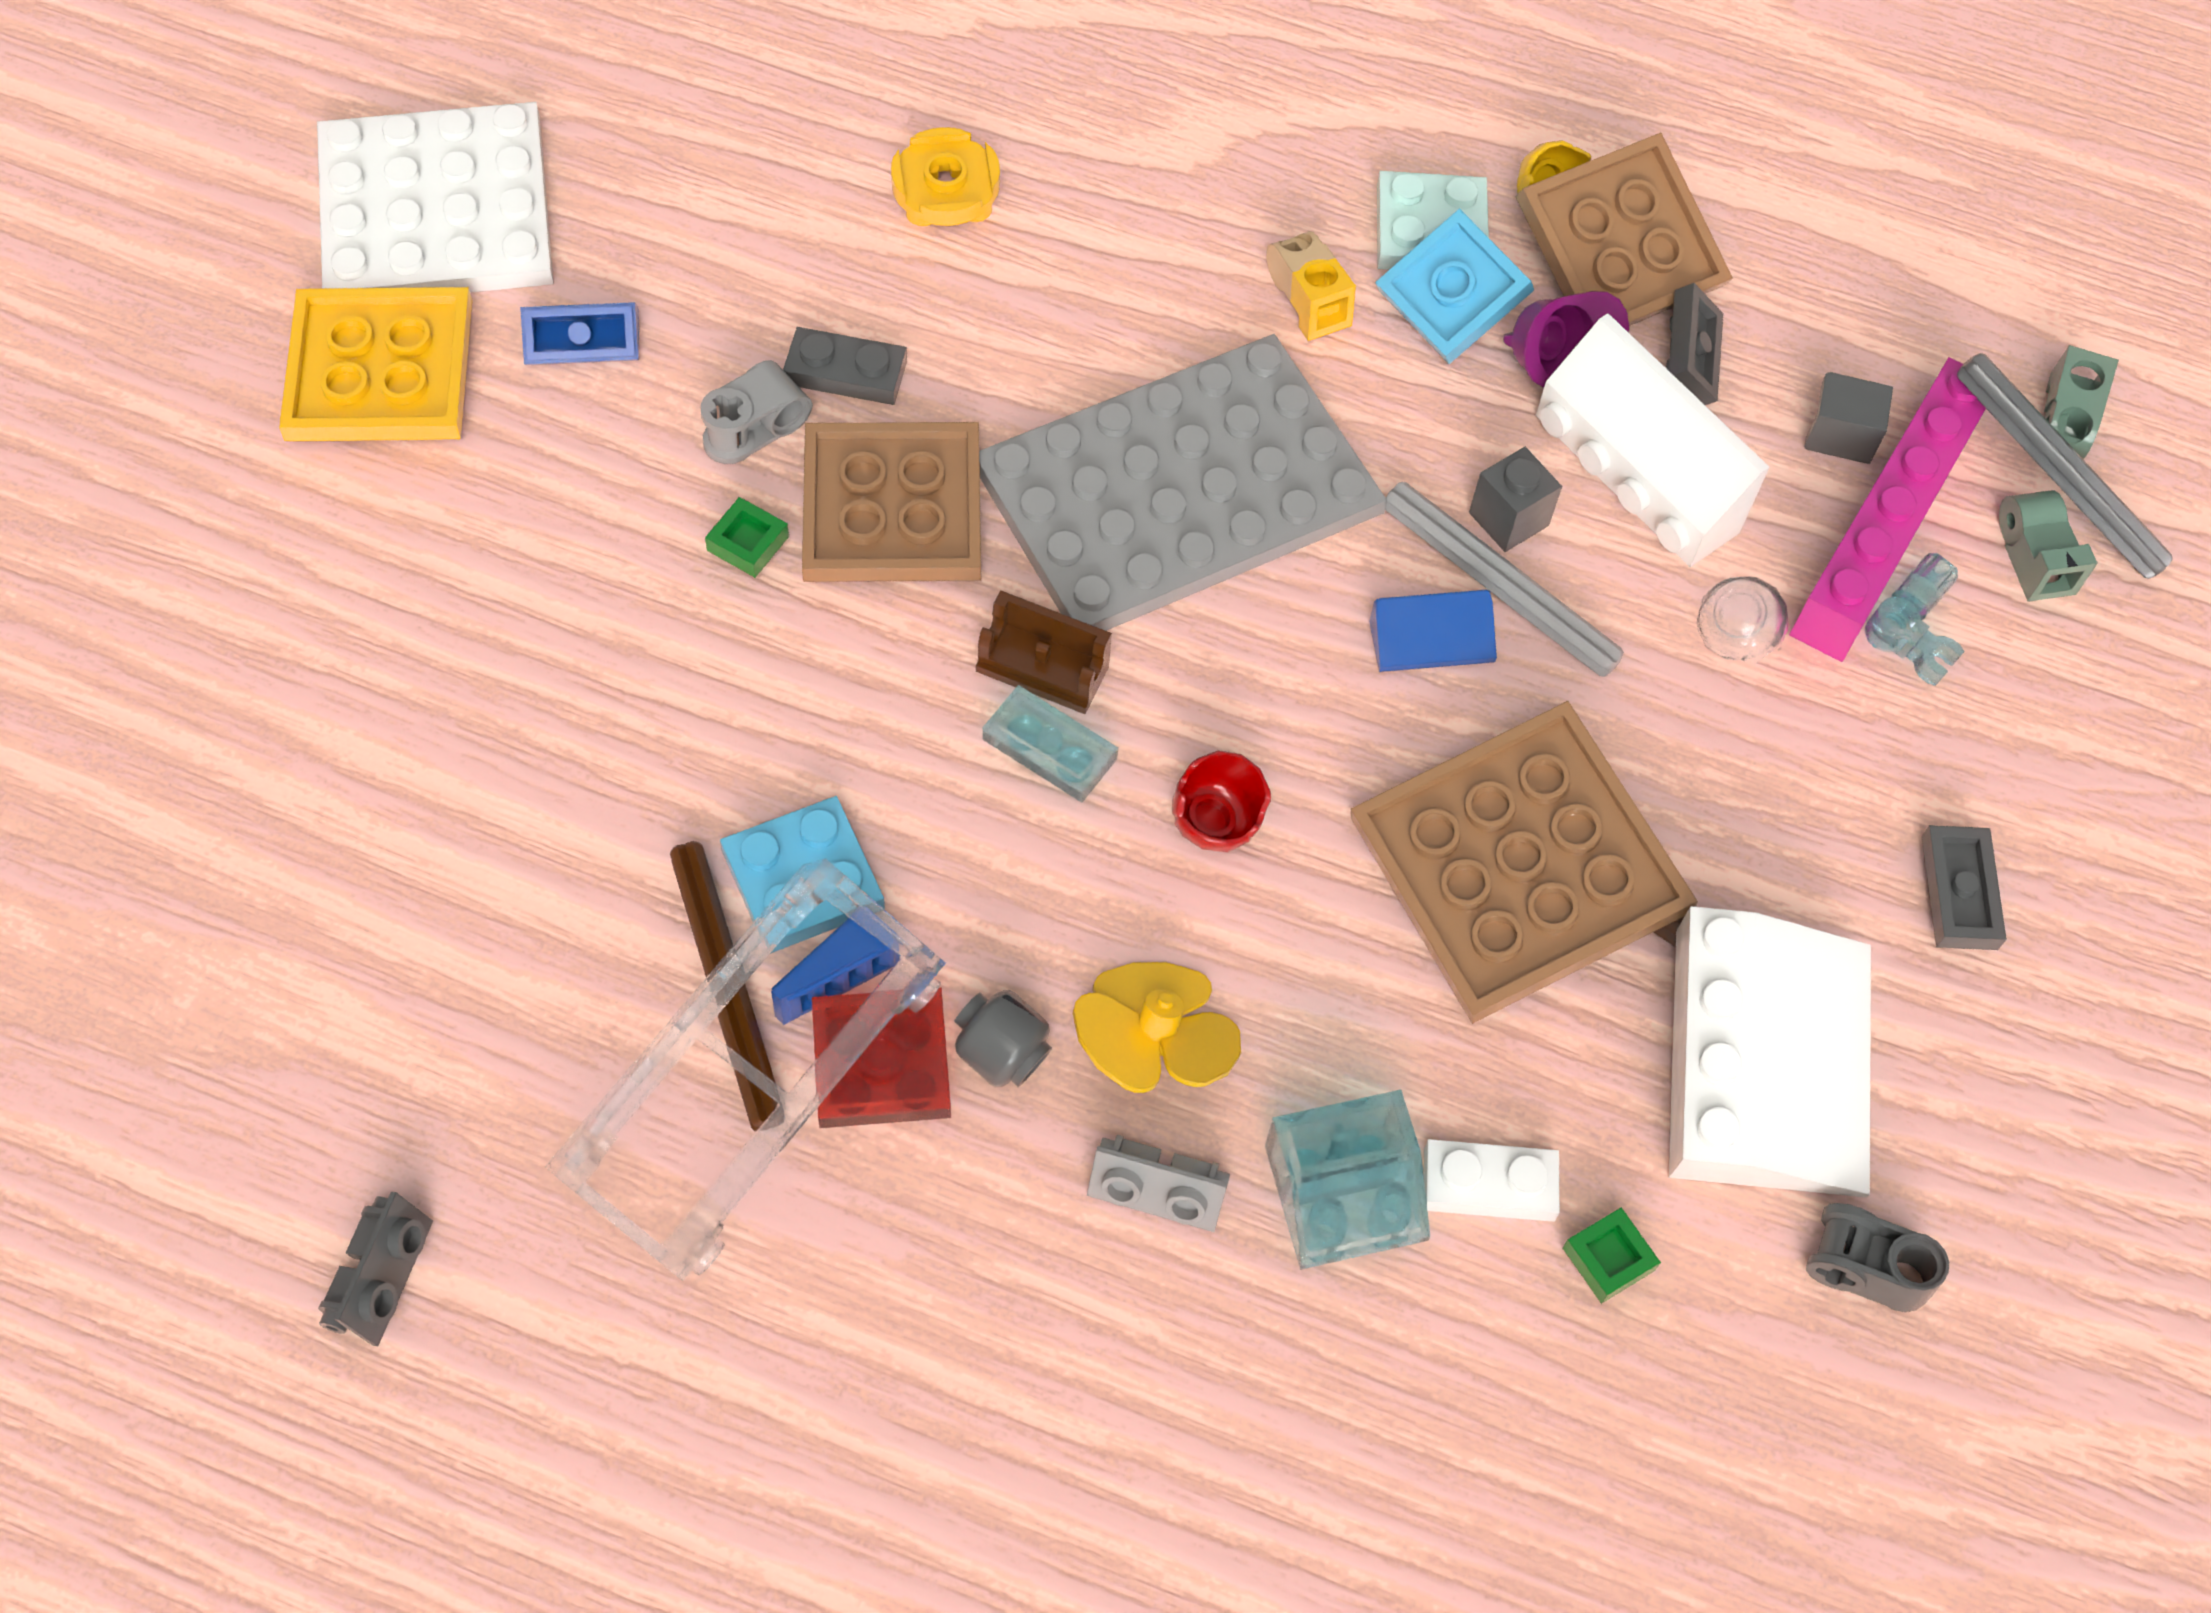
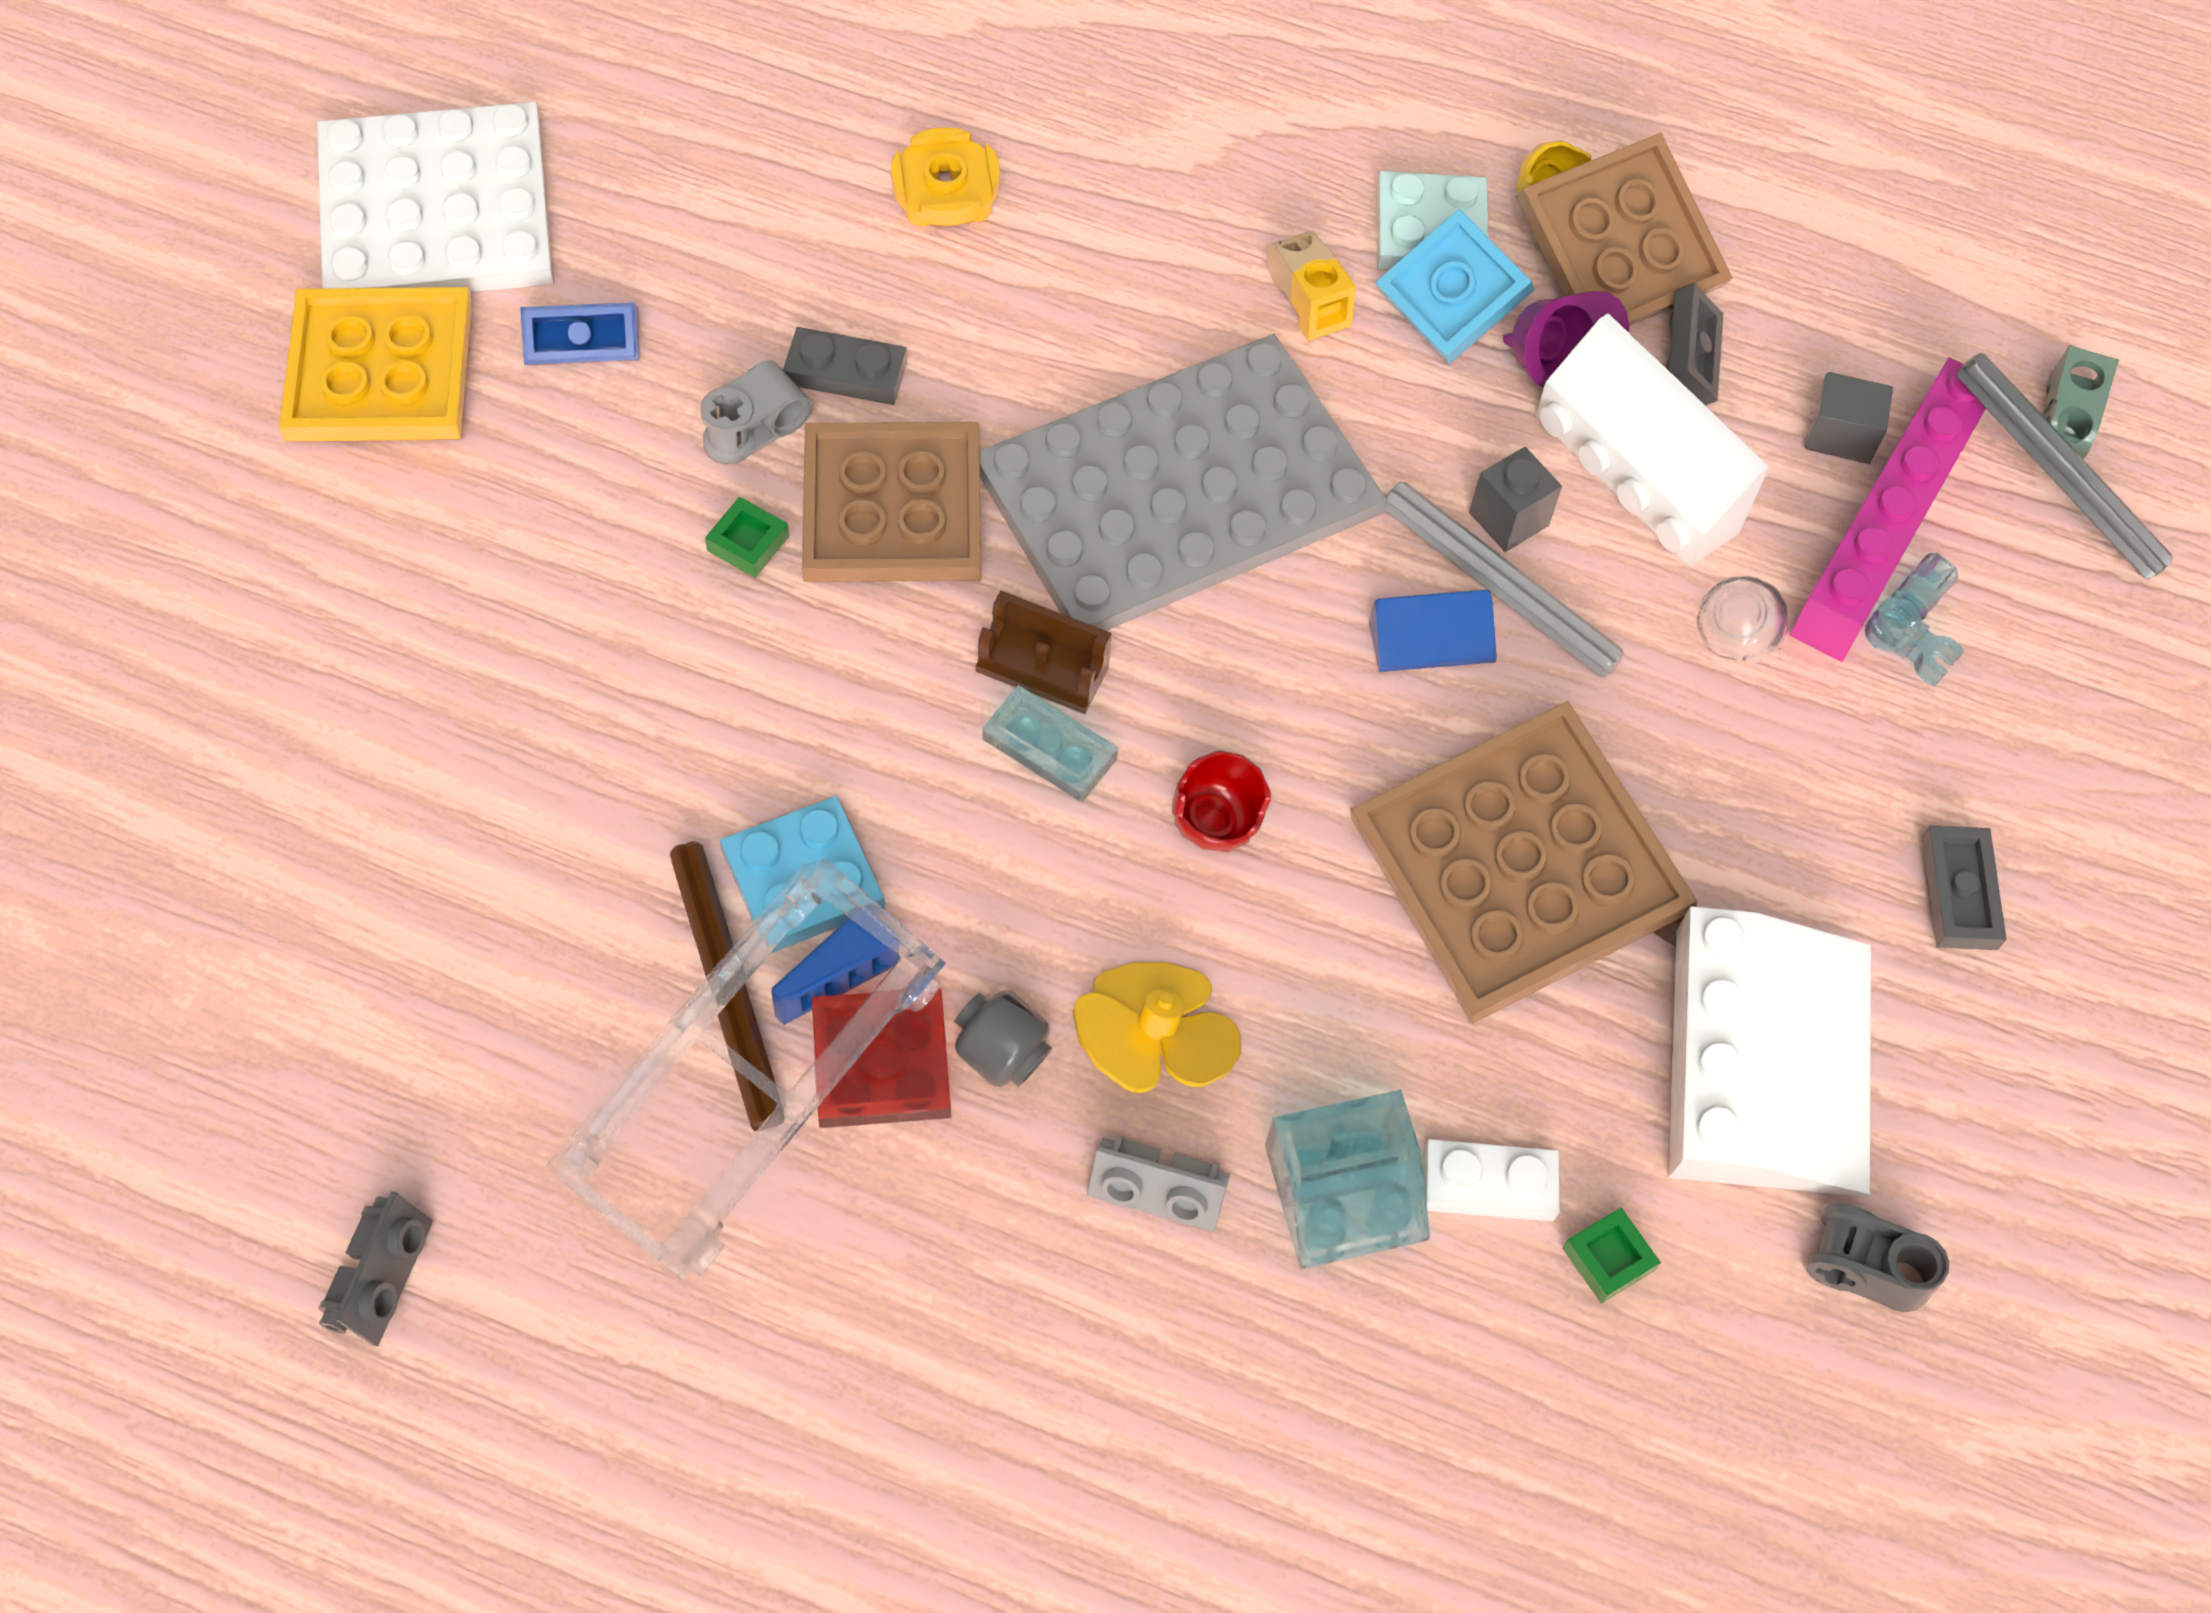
(2044, 545): sand green leg -> none

